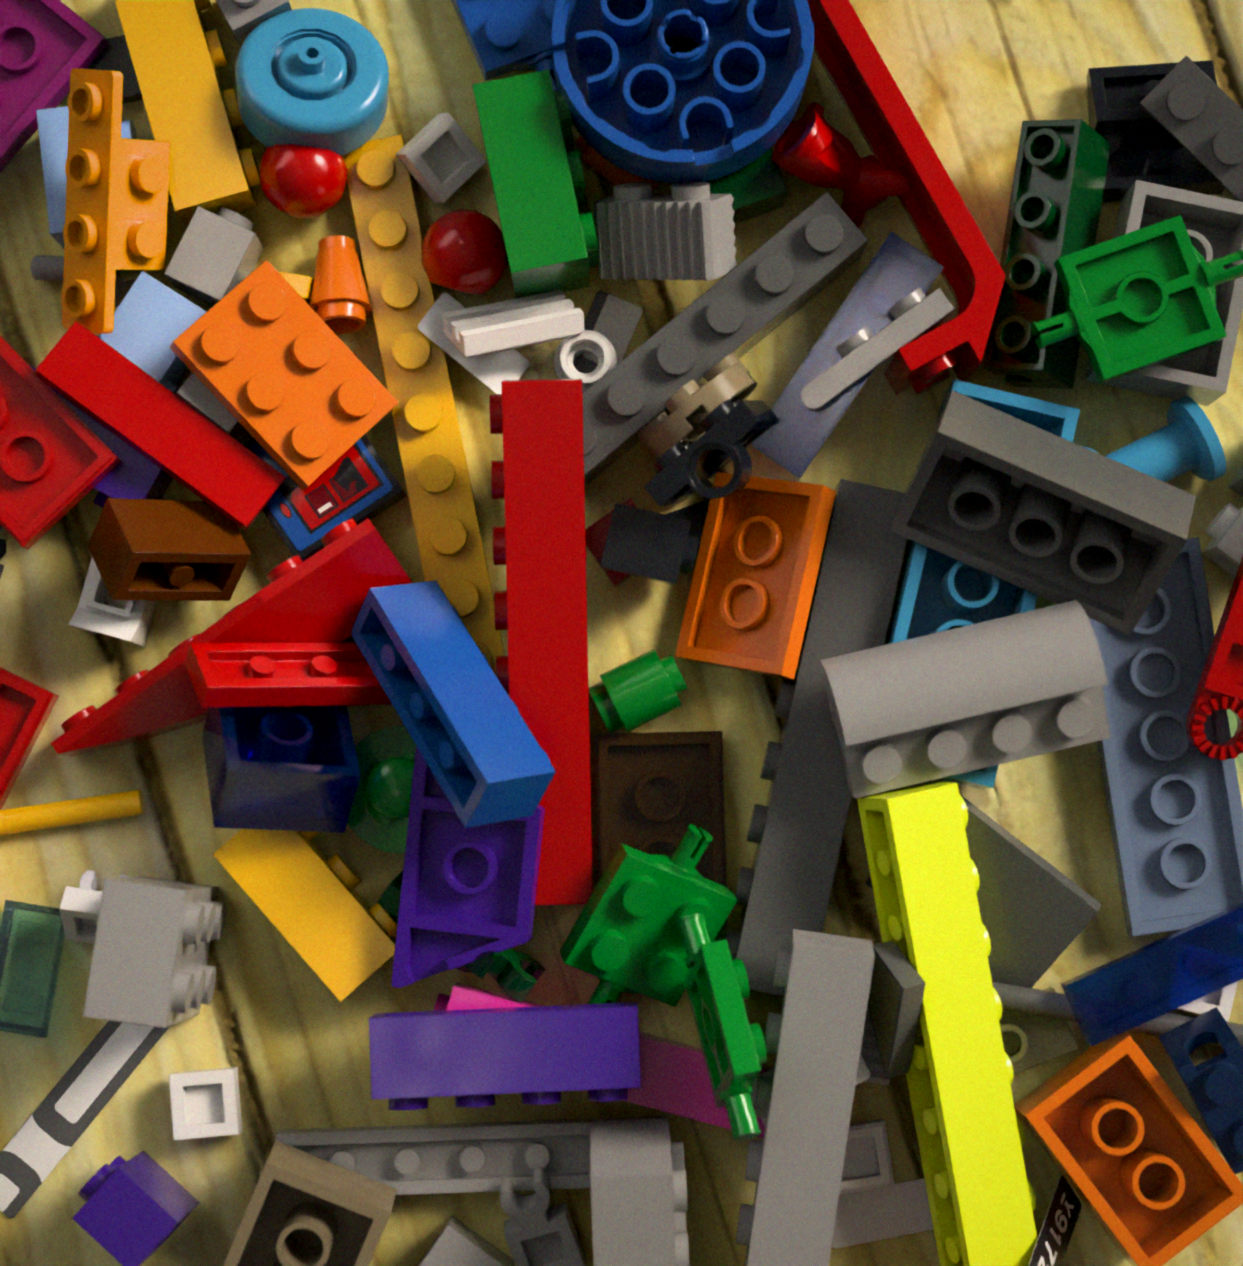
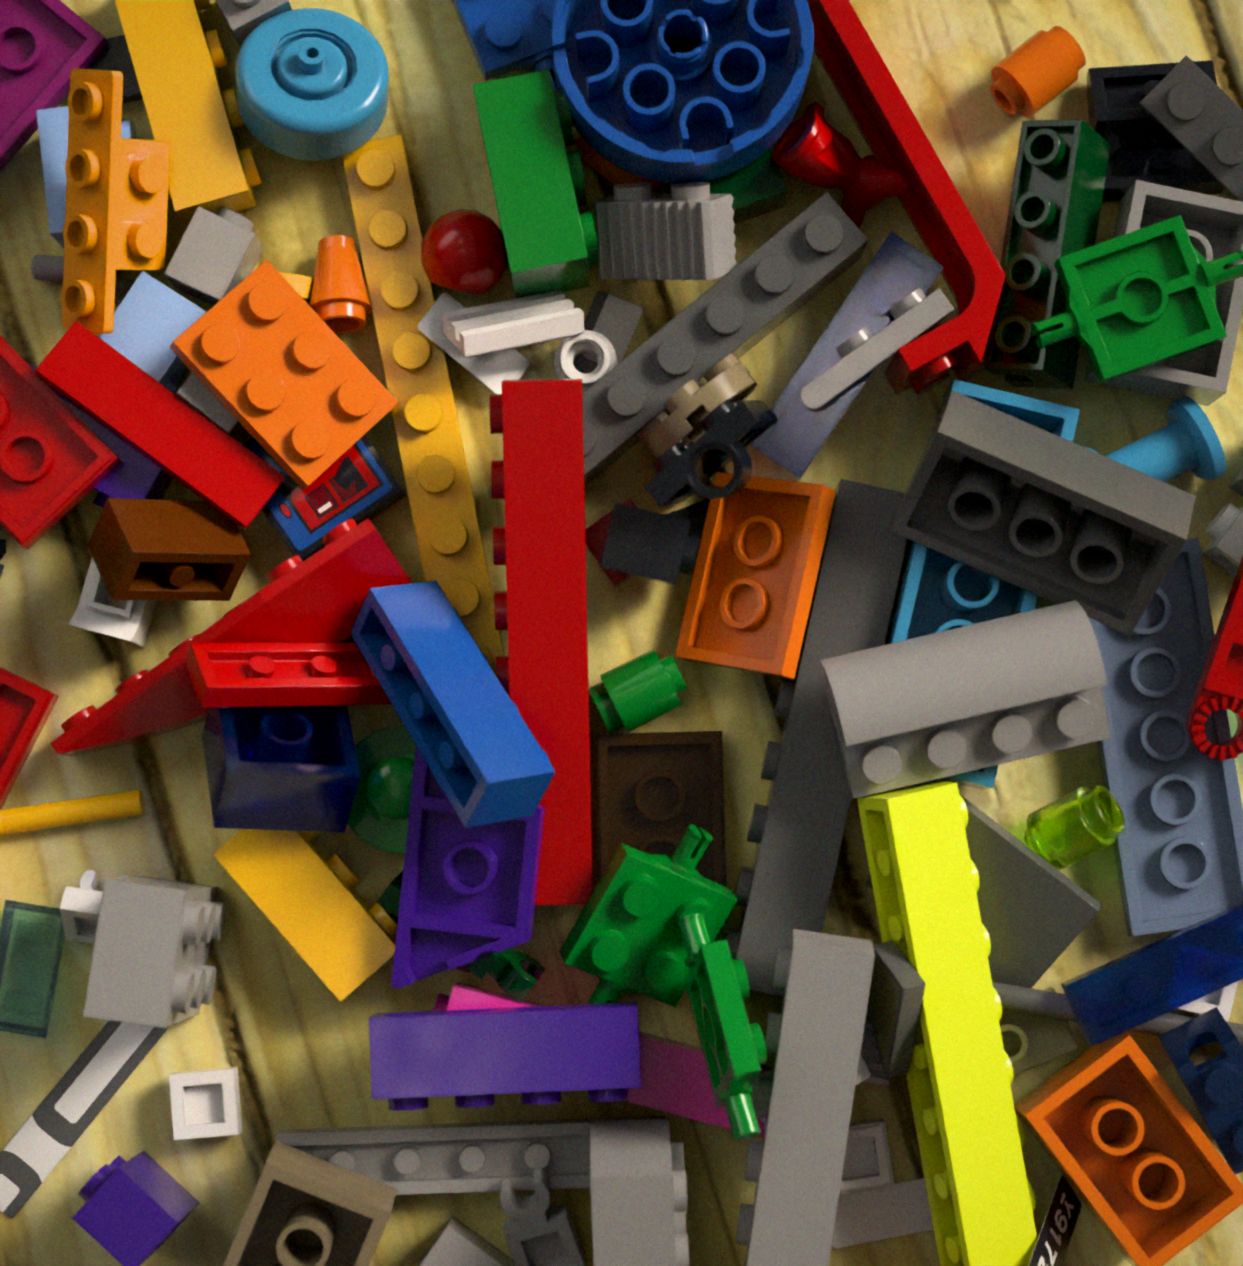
(302, 179): red piece -> none
(441, 157): white plate -> none
(1037, 72): none -> orange brick
(1074, 826): none -> clear neon green brick

